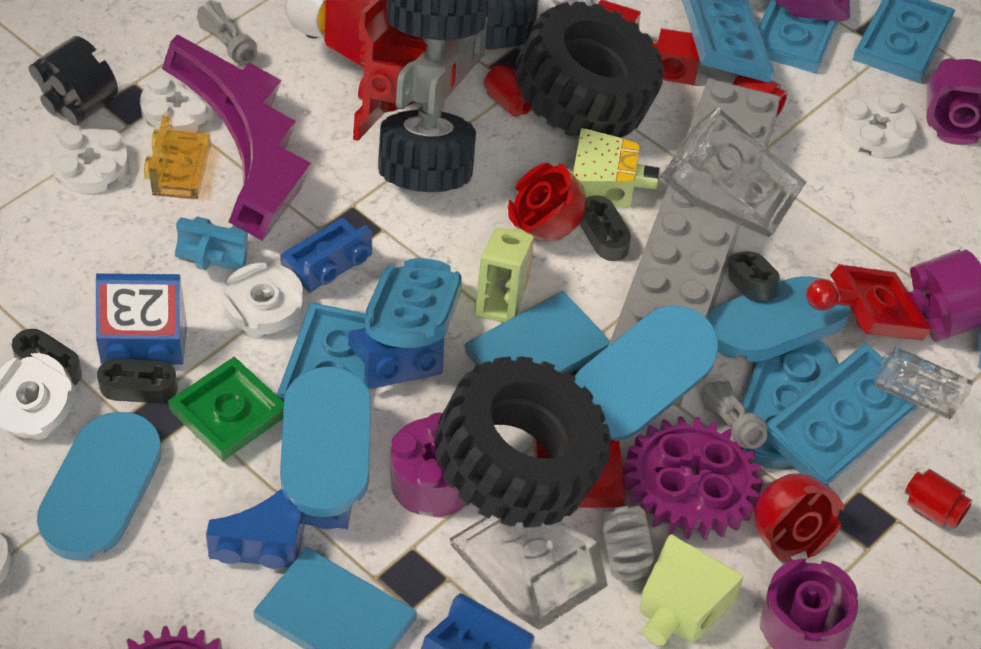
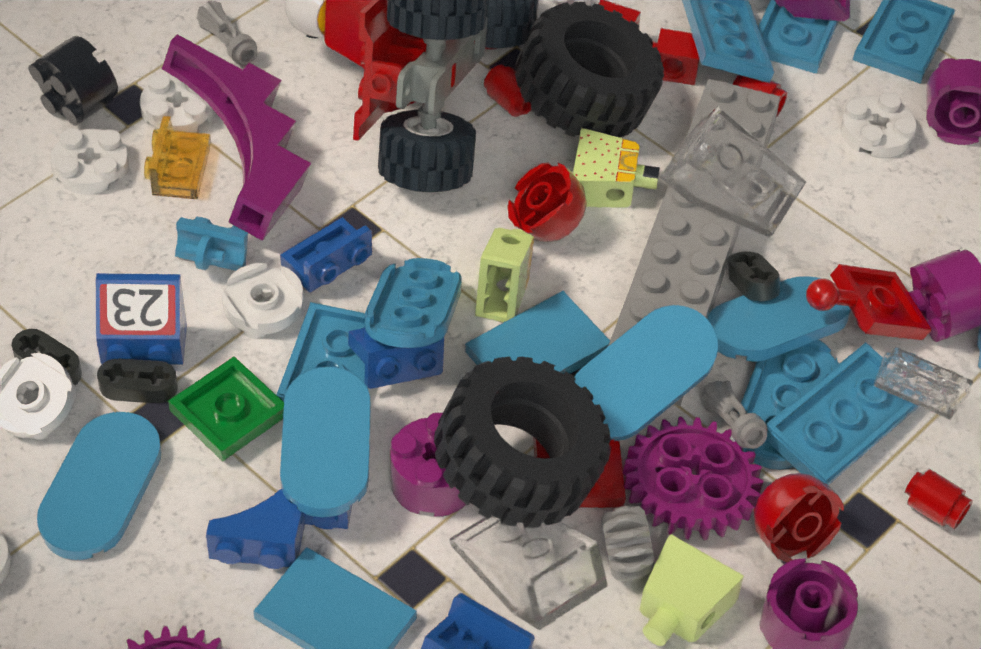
(610, 225): pearl dark grey beam -> none

